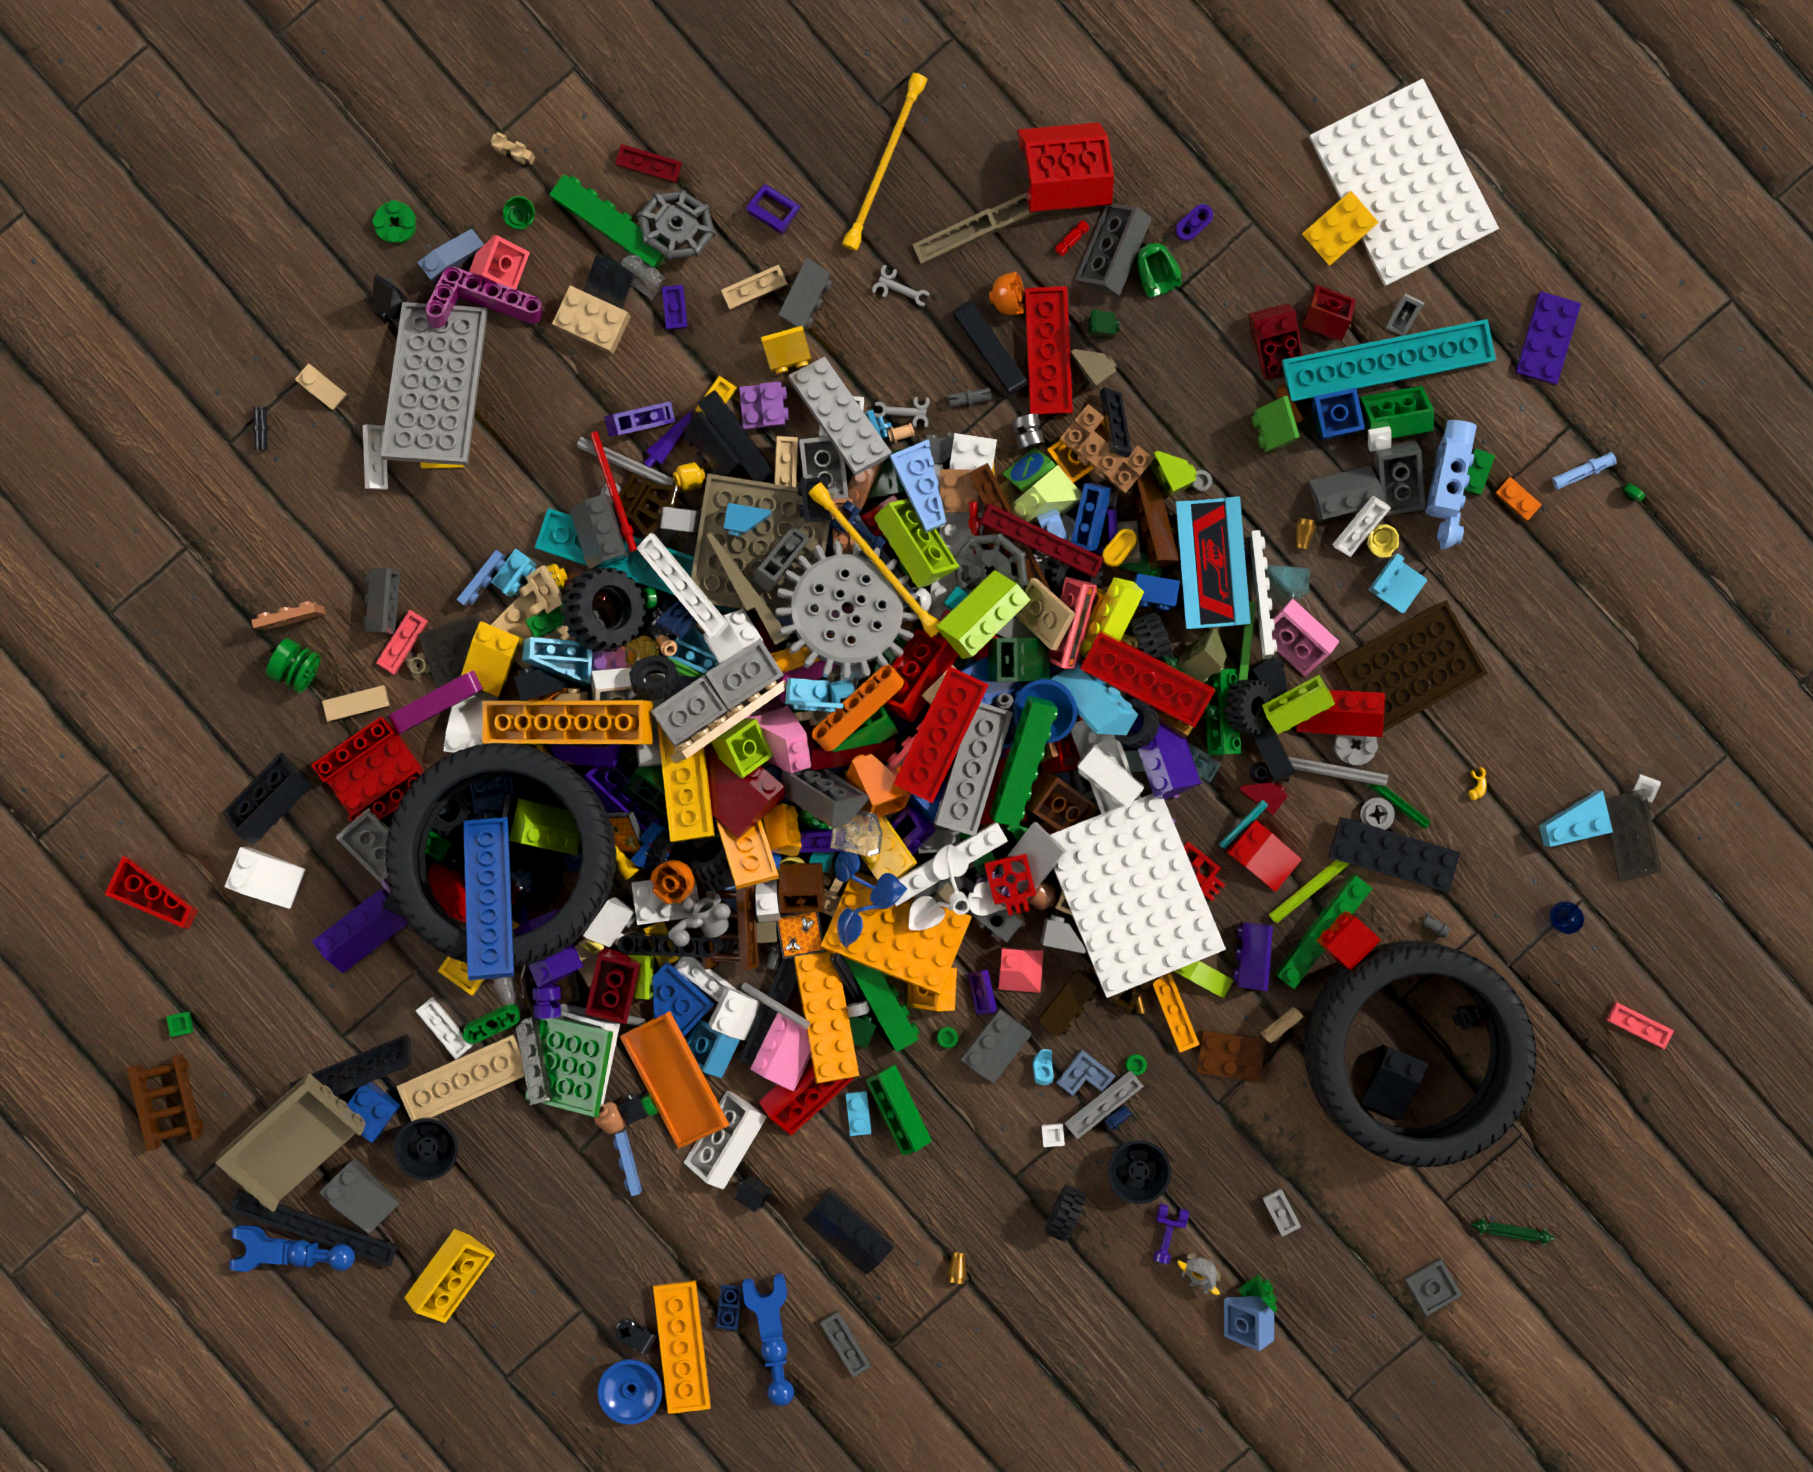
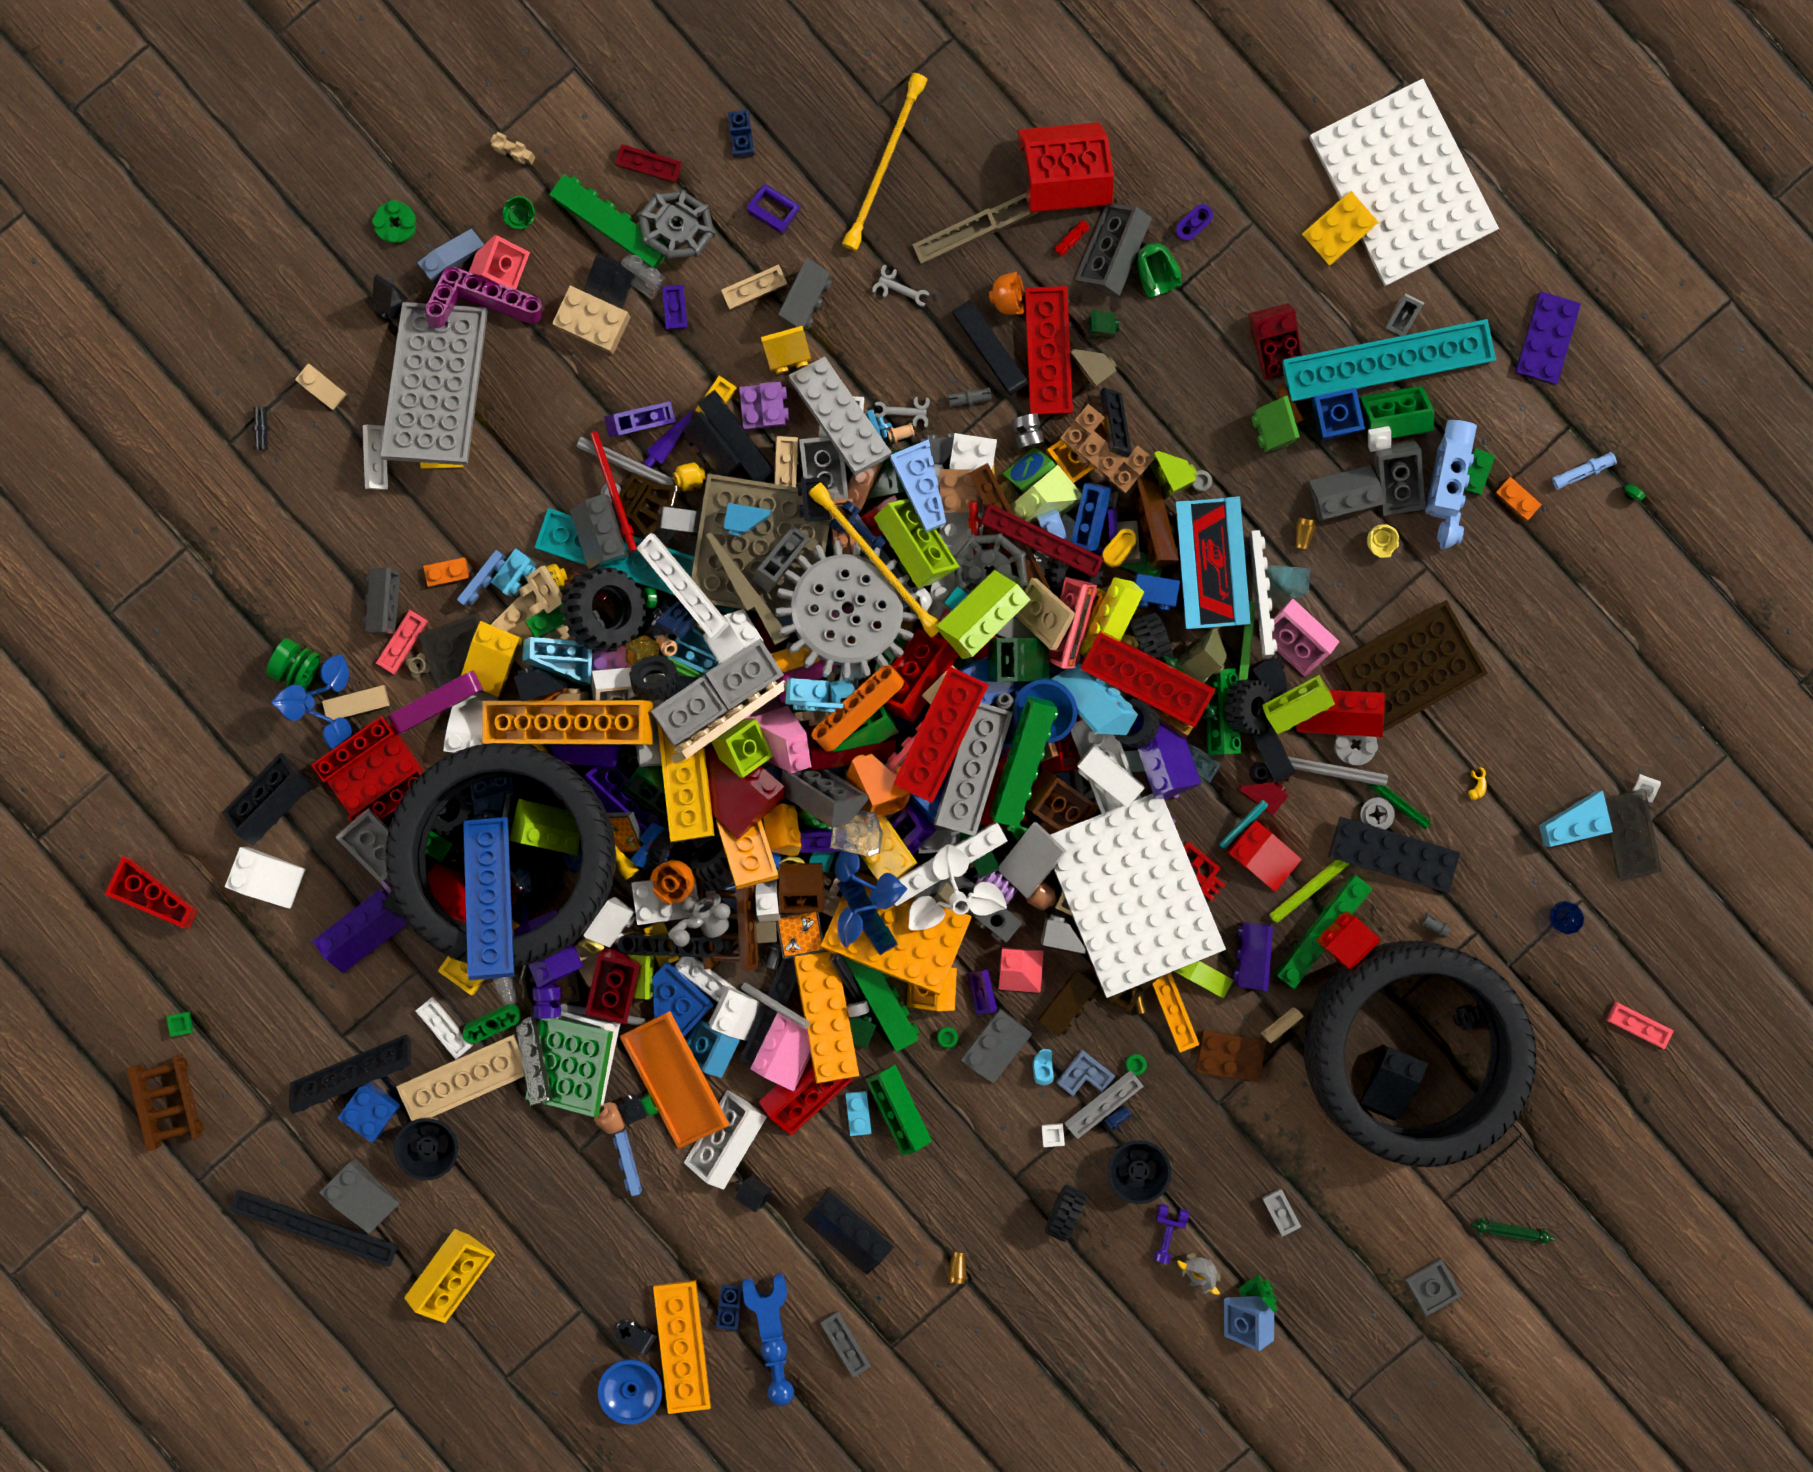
(282, 1251): blue piece -> none
(288, 615): nougat plate -> none
(289, 1141): dark tan panel -> none
(294, 702): none -> blue plant
(446, 572): none -> orange plate
(741, 133): none -> dark blue slope
(873, 925): none -> clear blue slope
(1015, 899): red piece -> none
(1329, 313): dark red slope -> none
(1361, 526): white tile -> none
(1397, 584): medium azure bracket -> none

